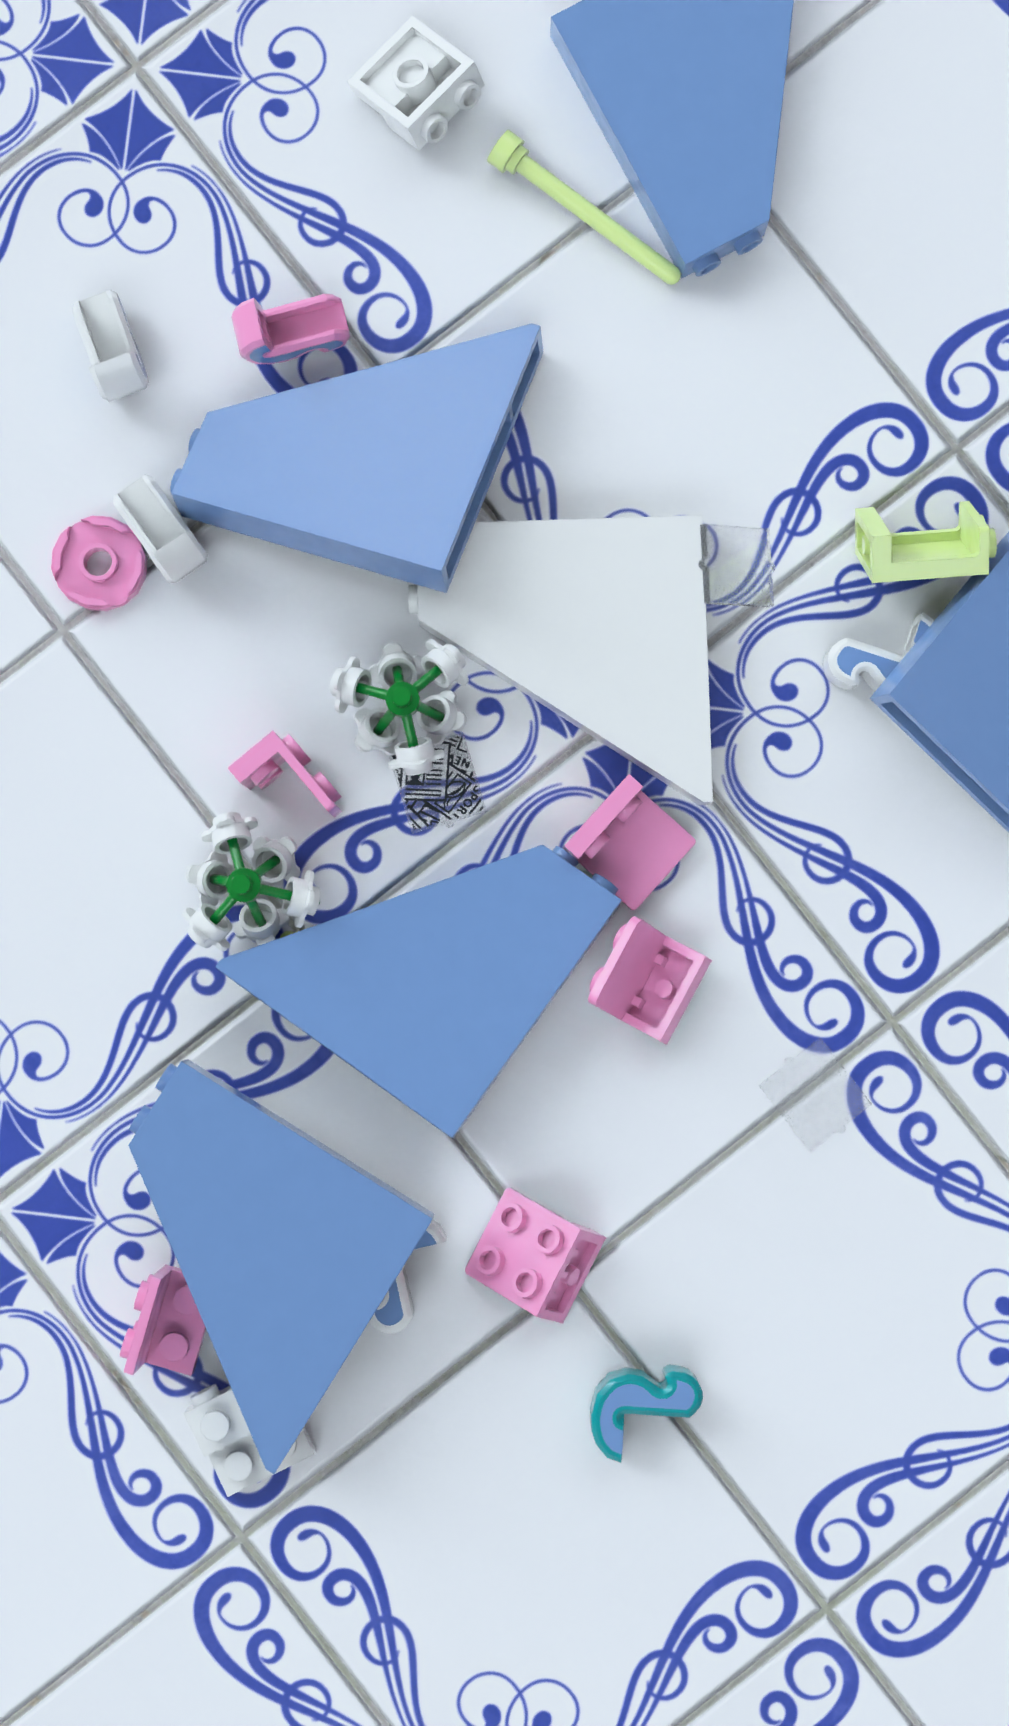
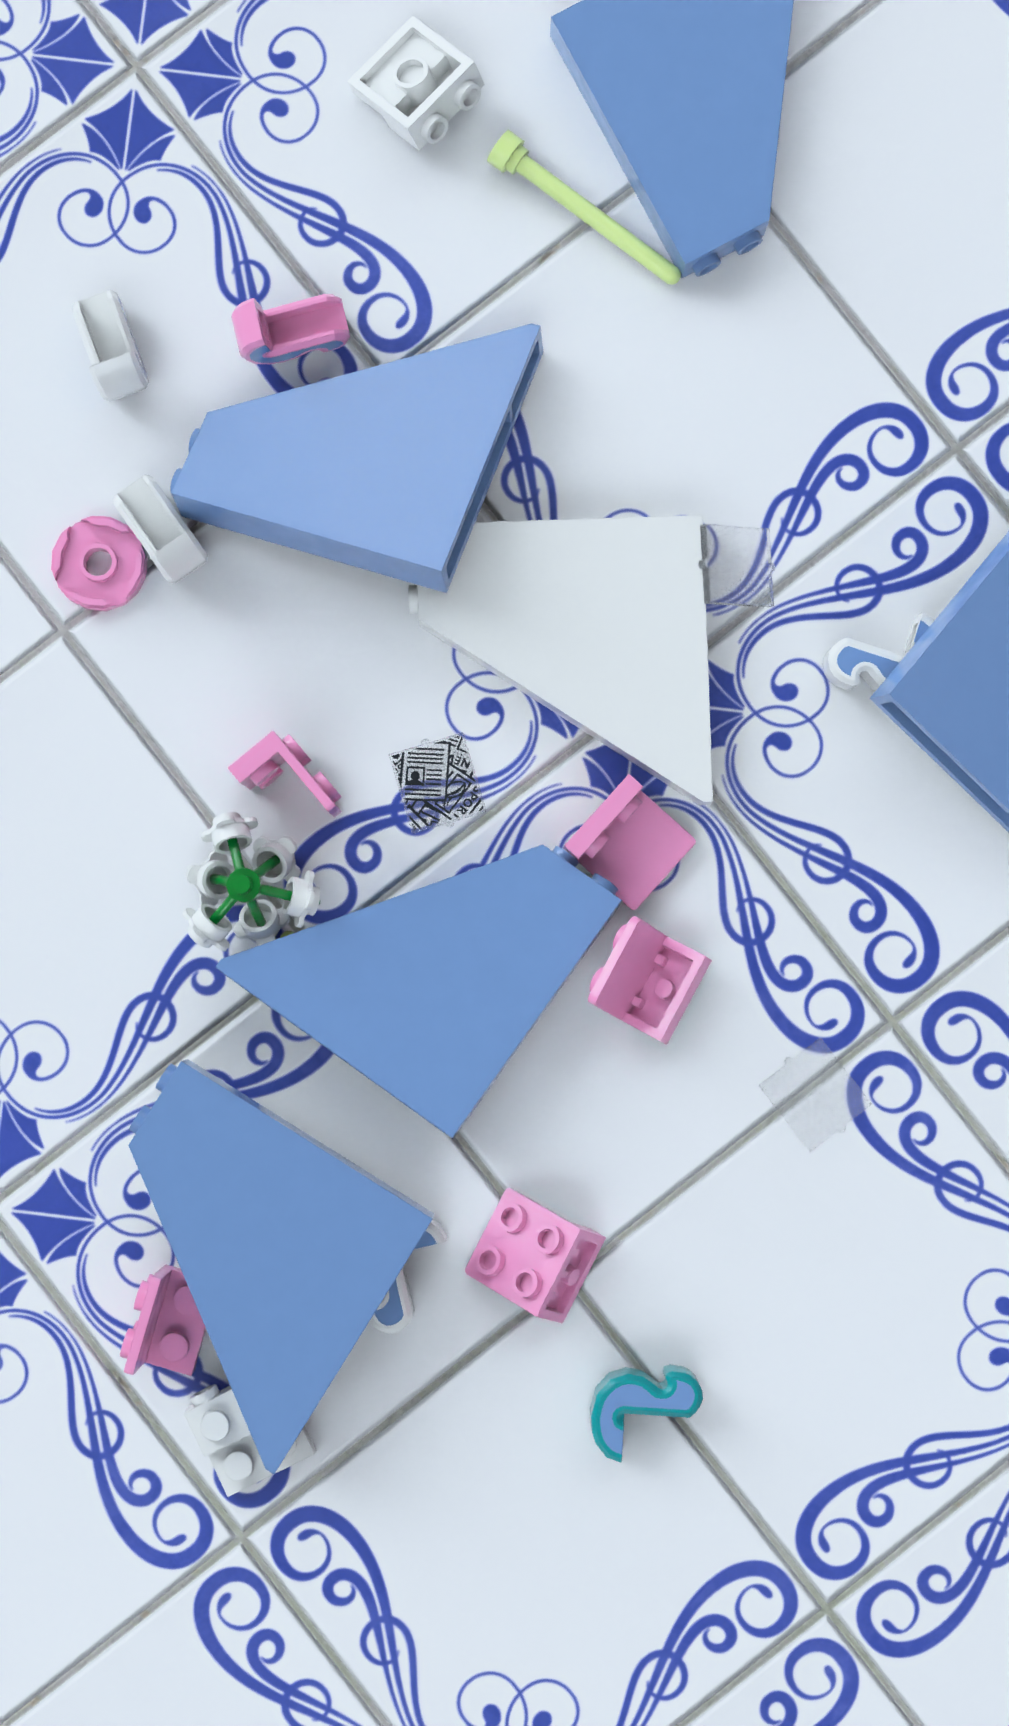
(398, 675): white plant -> none
(924, 553): yellowish green panel -> none

